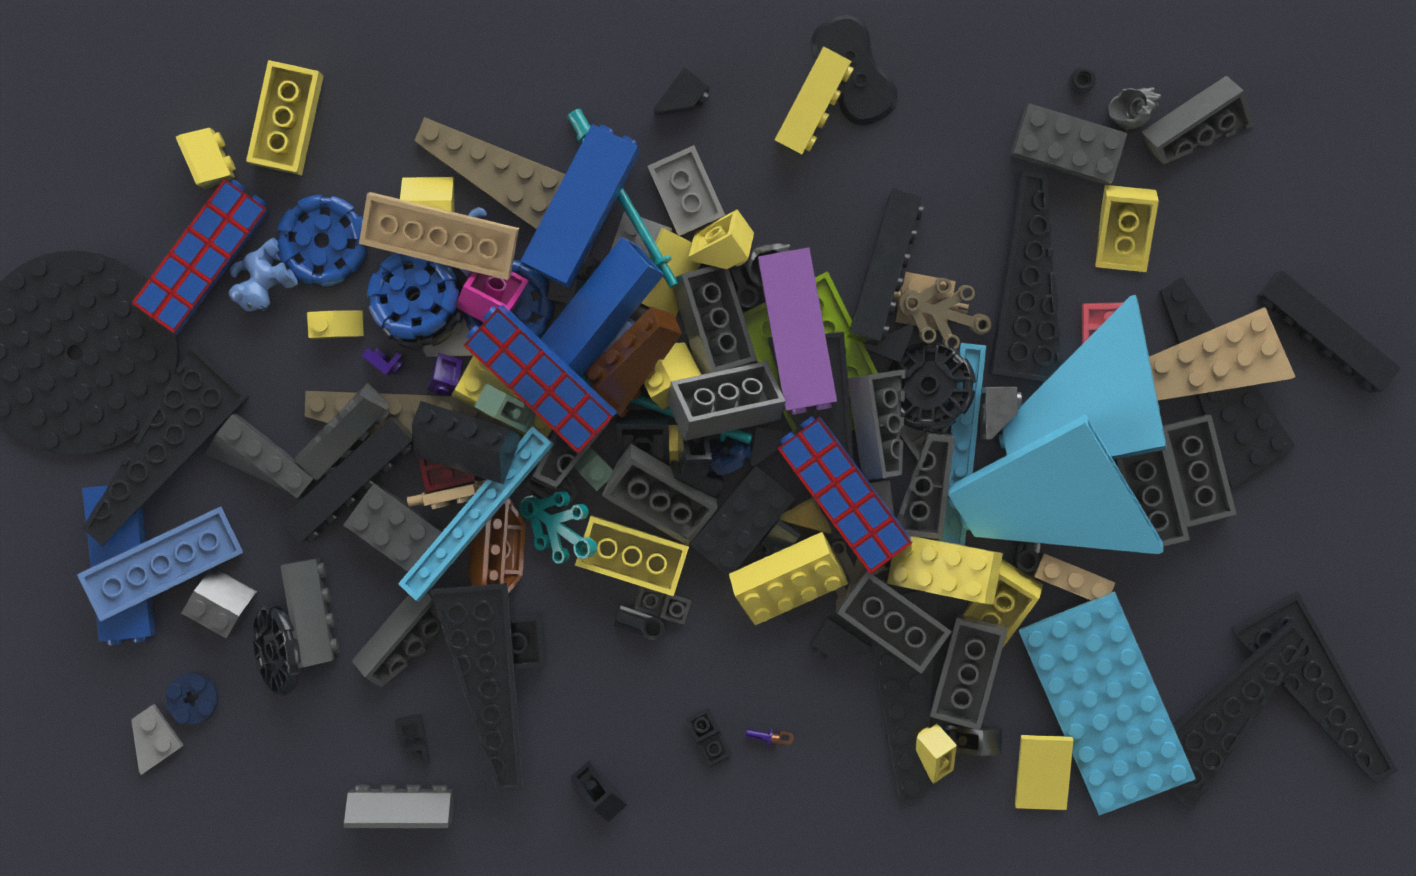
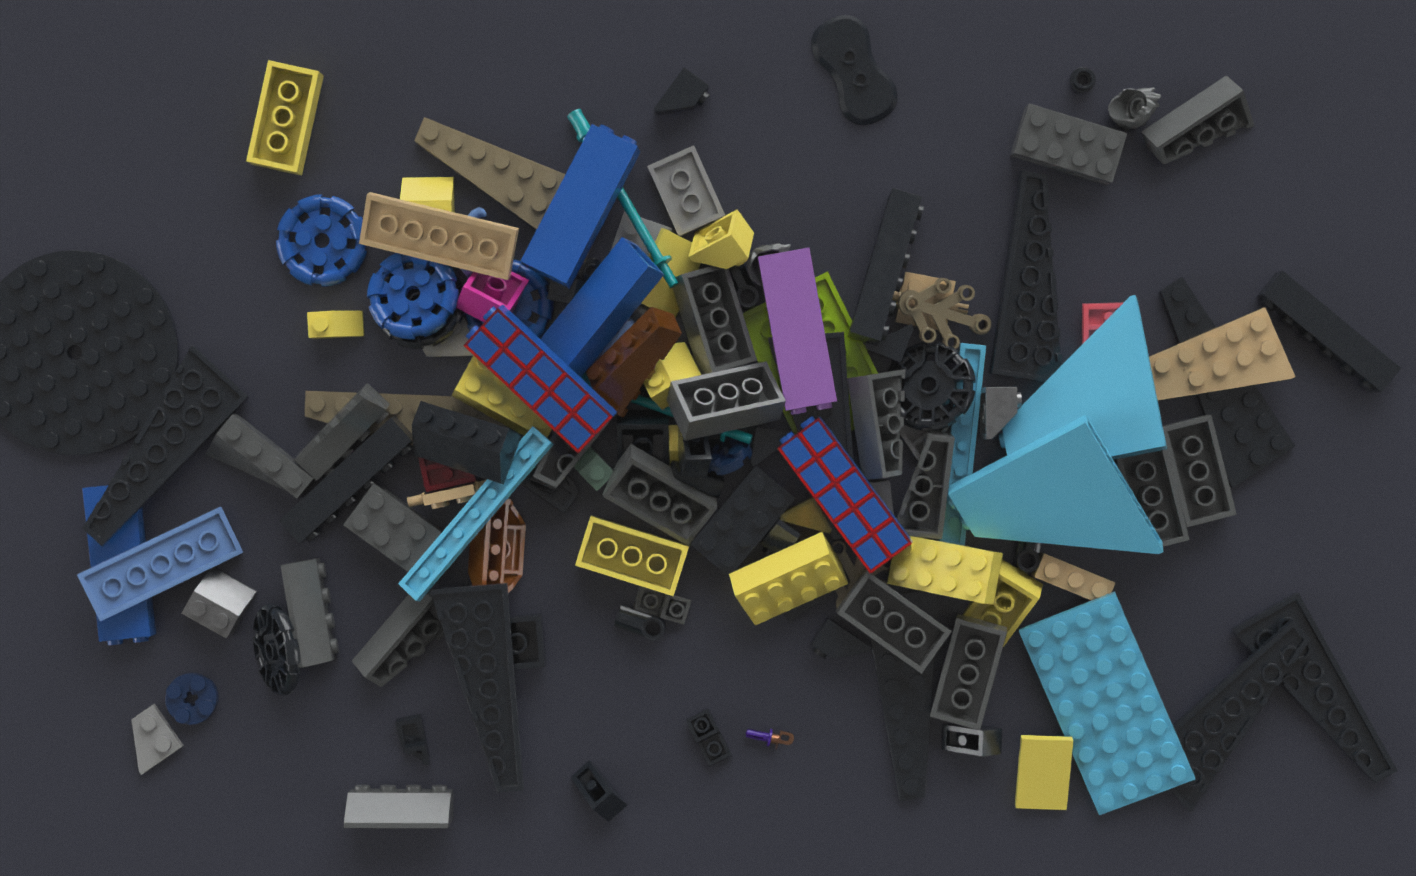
(201, 256): blue brick -> none
(206, 157): light yellow slope -> none
(253, 293): medium blue animal -> none
(379, 359): dark purple bracket -> none
(445, 375): dark purple bracket -> none
(505, 408): sand green slope -> none
(533, 509): teal plant -> none
(813, 99): light yellow brick -> none
(936, 752): light yellow slope -> none
(1126, 228): light yellow slope -> none

